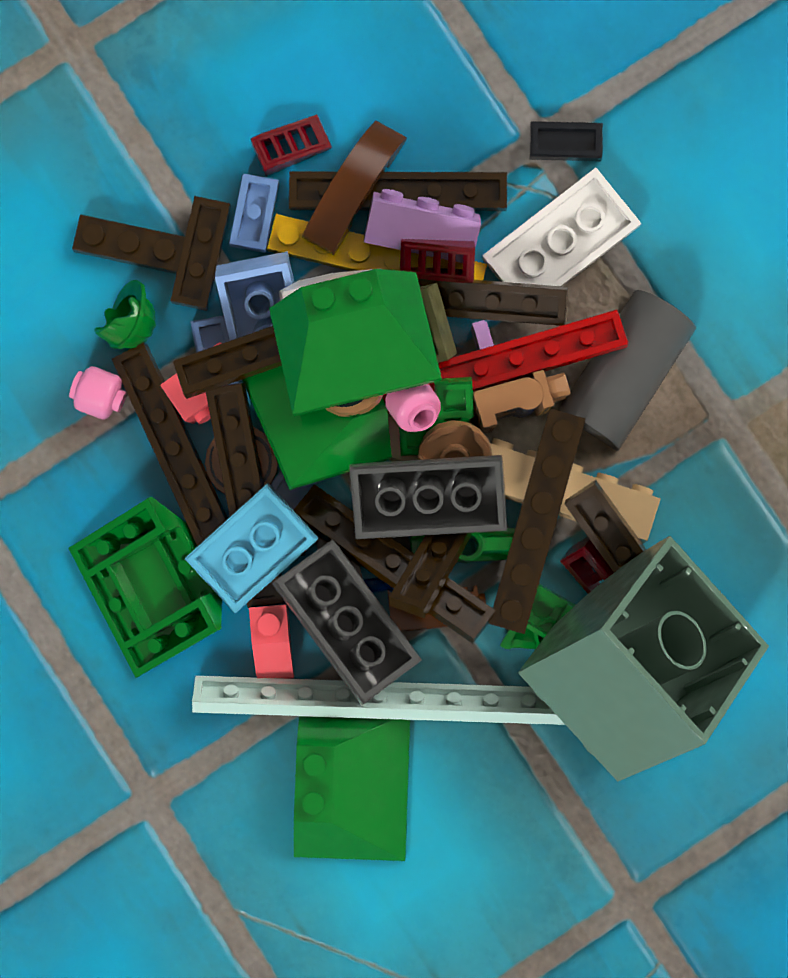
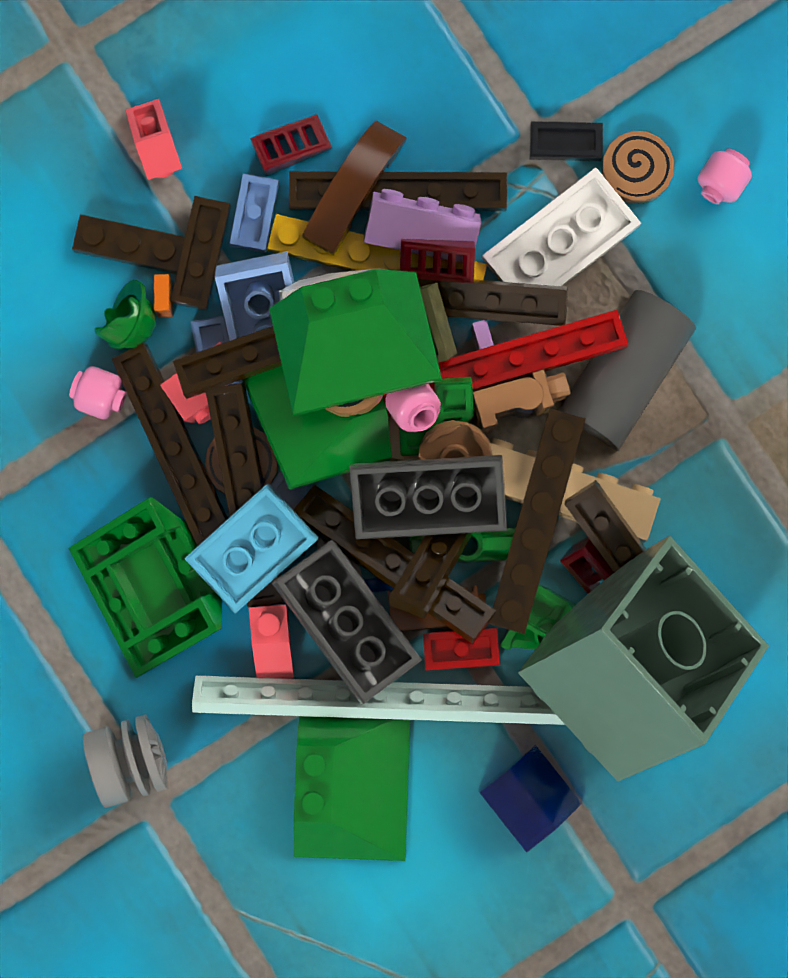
(123, 761): none -> light grey wheel
(153, 139): none -> coral slope
(162, 295): none -> orange tile
(453, 651): none -> red plate
(530, 798): none -> clear blue slope
(638, 166): none -> medium nougat tile
(724, 176): none -> bright pink head

